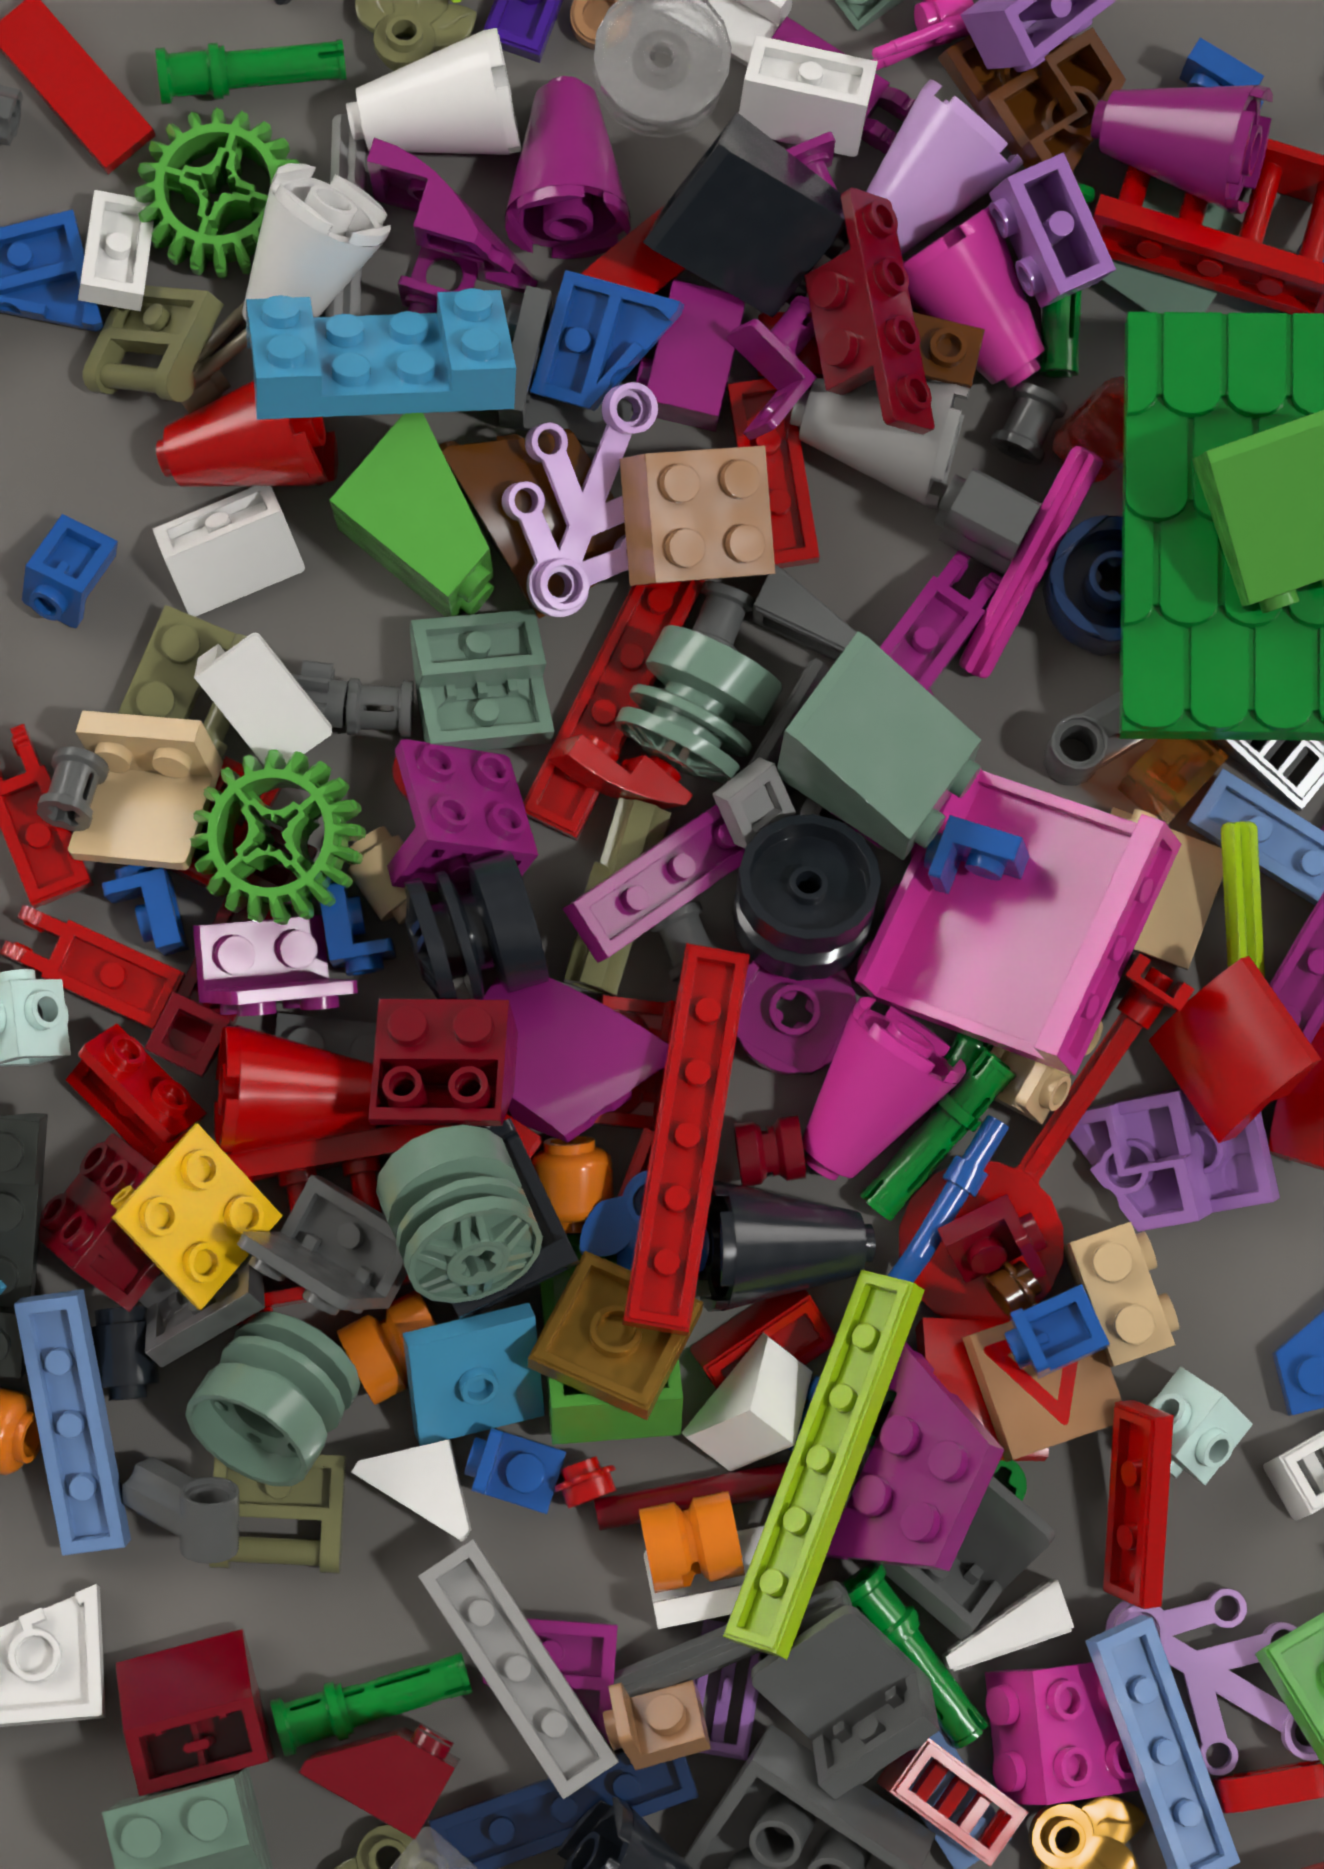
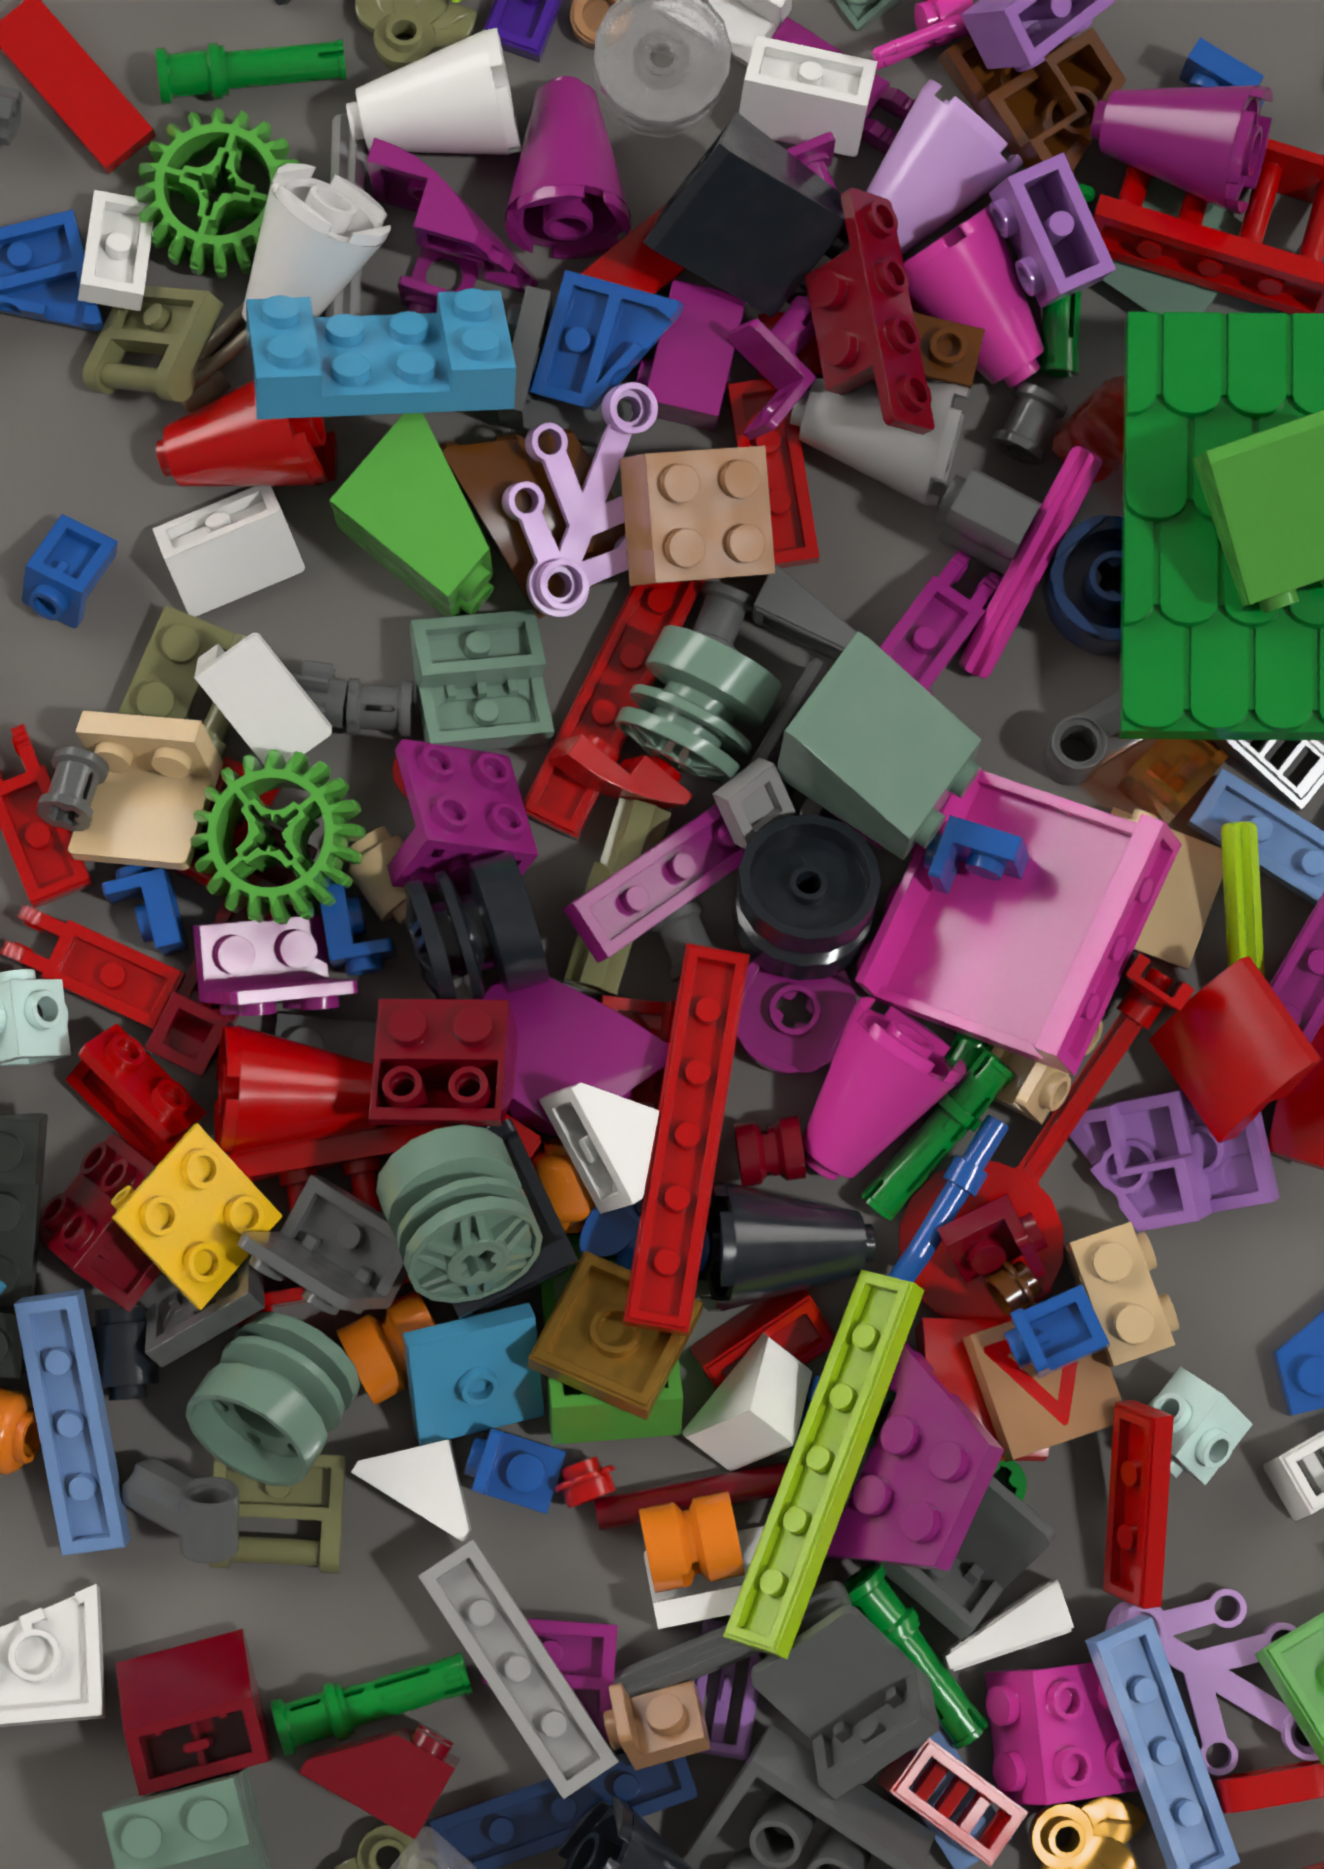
(606, 1141): none -> white slope

